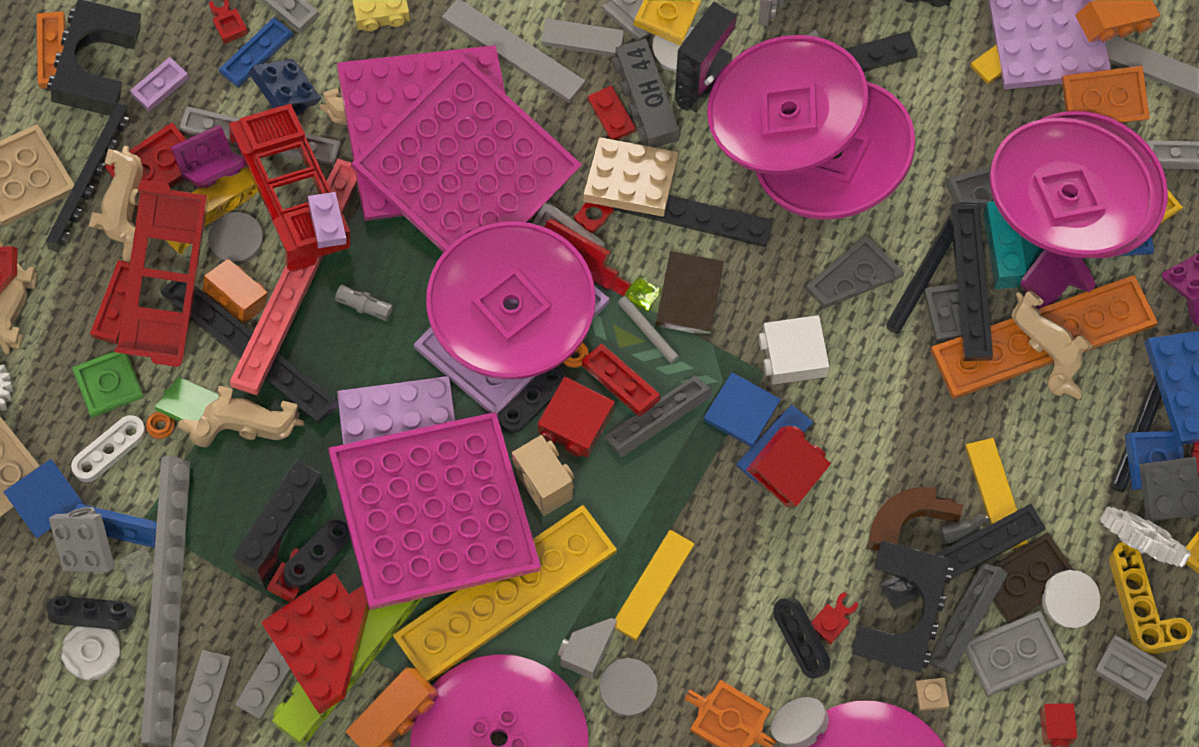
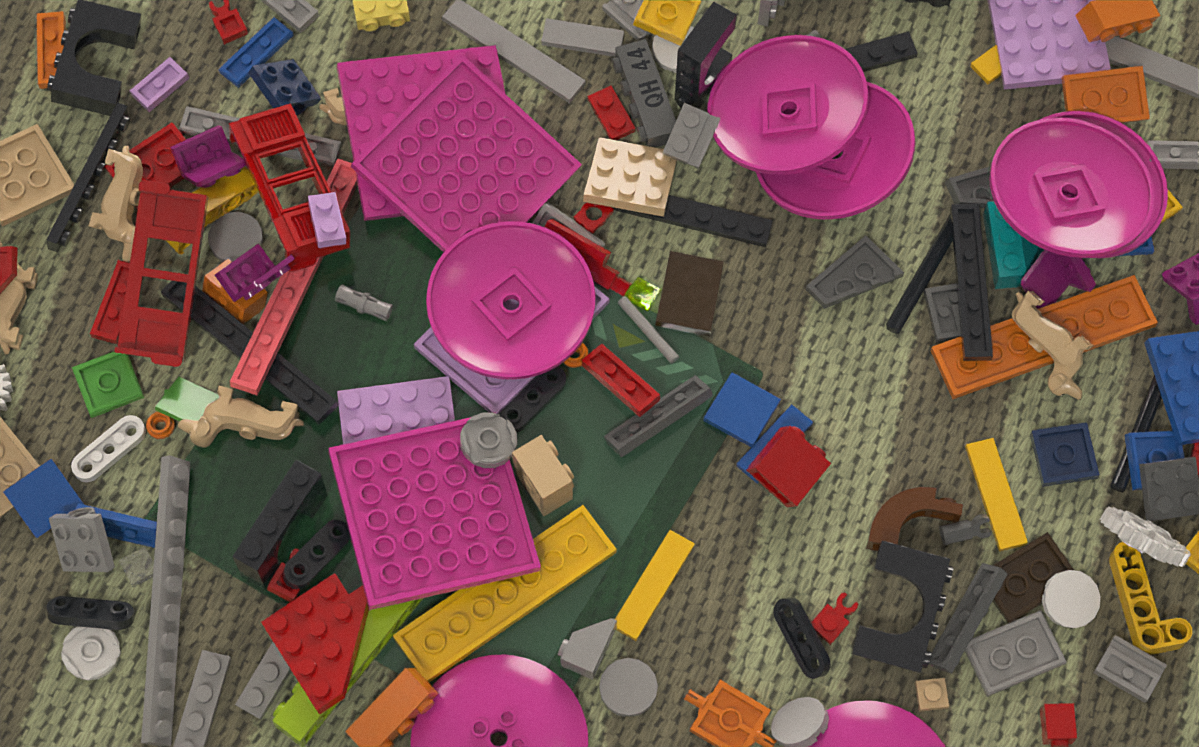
(251, 273): none -> magenta bracket
(488, 440): none -> light grey tile
(575, 417): red brick -> none
(691, 136): none -> light grey plate
(794, 350): white brick -> none
(973, 551): black plate -> none
(1064, 454): none -> dark blue plate

